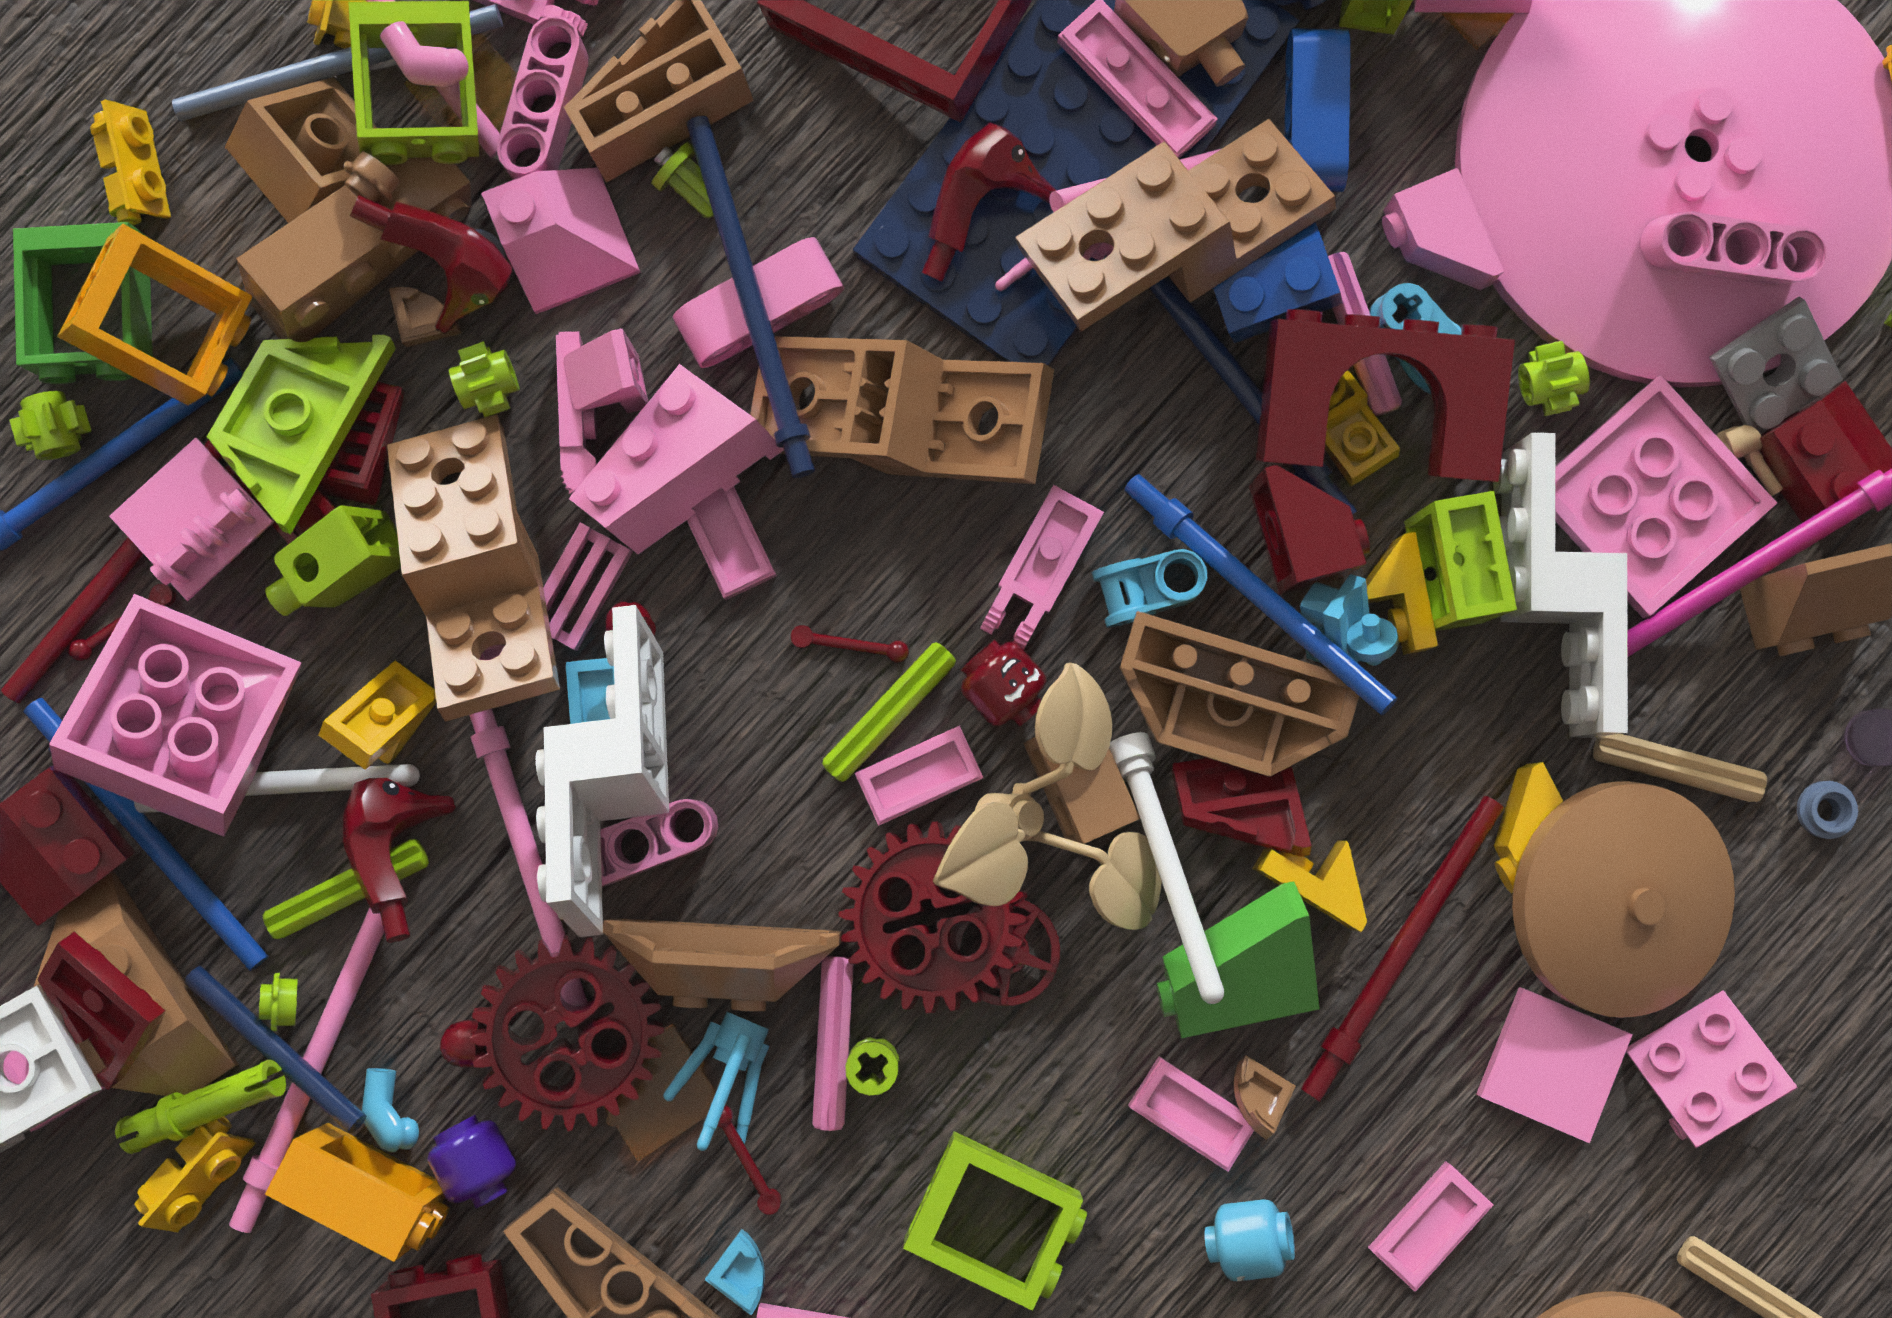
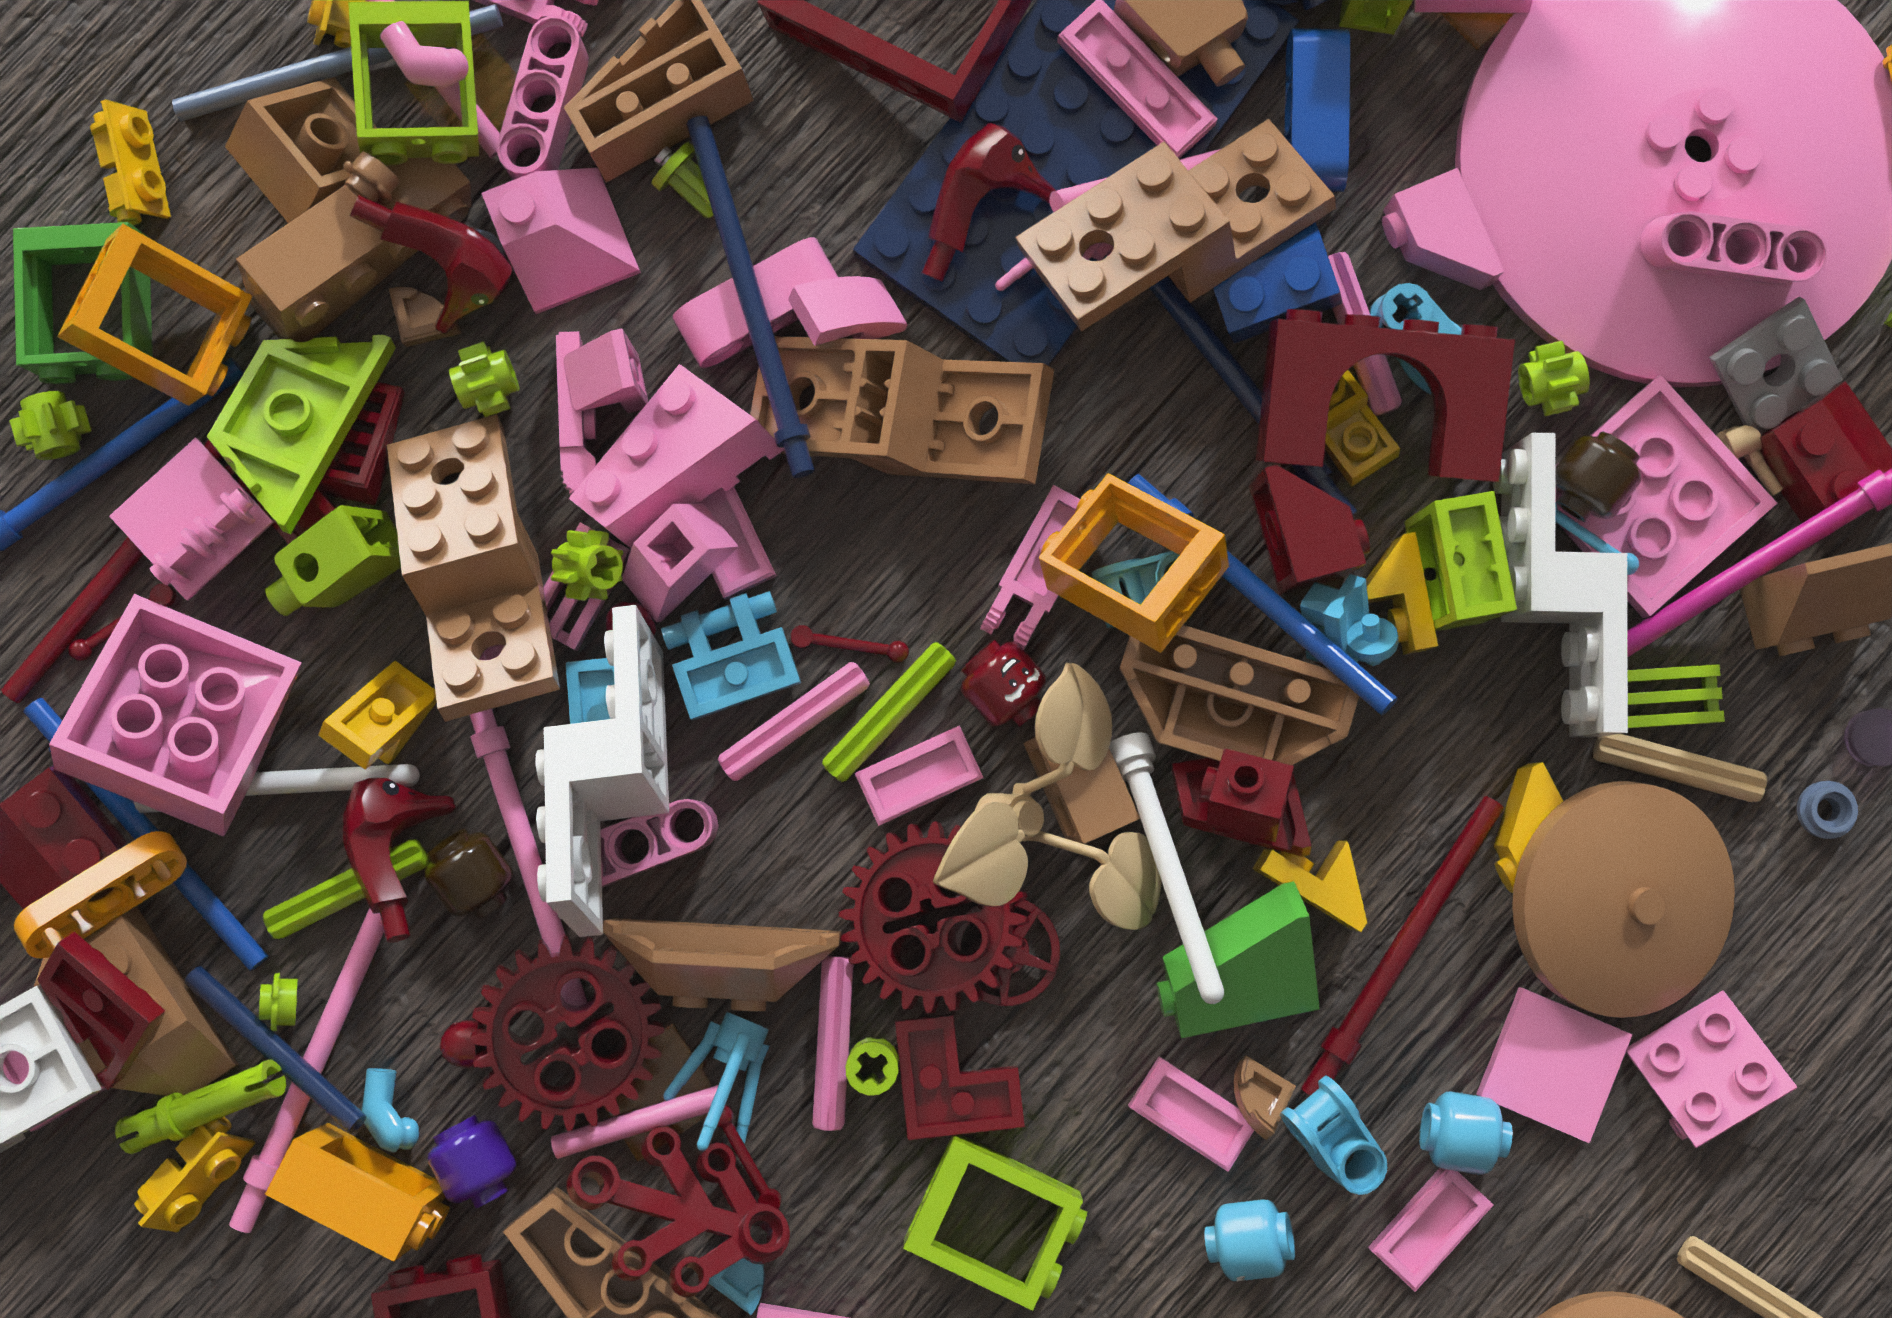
(150, 859): none -> light orange beam
(468, 874): none -> dark brown head
(587, 565): none -> lime gear
(633, 1123): none -> bright pink bar
(676, 557): none -> bright pink slope
(688, 1211): none -> dark red plant
(737, 671): none -> medium azure plate
(793, 721): none -> bright pink axle
(846, 308): none -> bright pink slope
(942, 1098): none -> dark red plate
(1178, 592): none -> light orange window
(1247, 794): none -> dark red brick
(1331, 1131): none -> medium azure piece
(1465, 1133): none -> medium azure head
(1593, 540): none -> medium azure hinge
(1597, 476): none -> dark brown head
(1708, 694): none -> lime tile

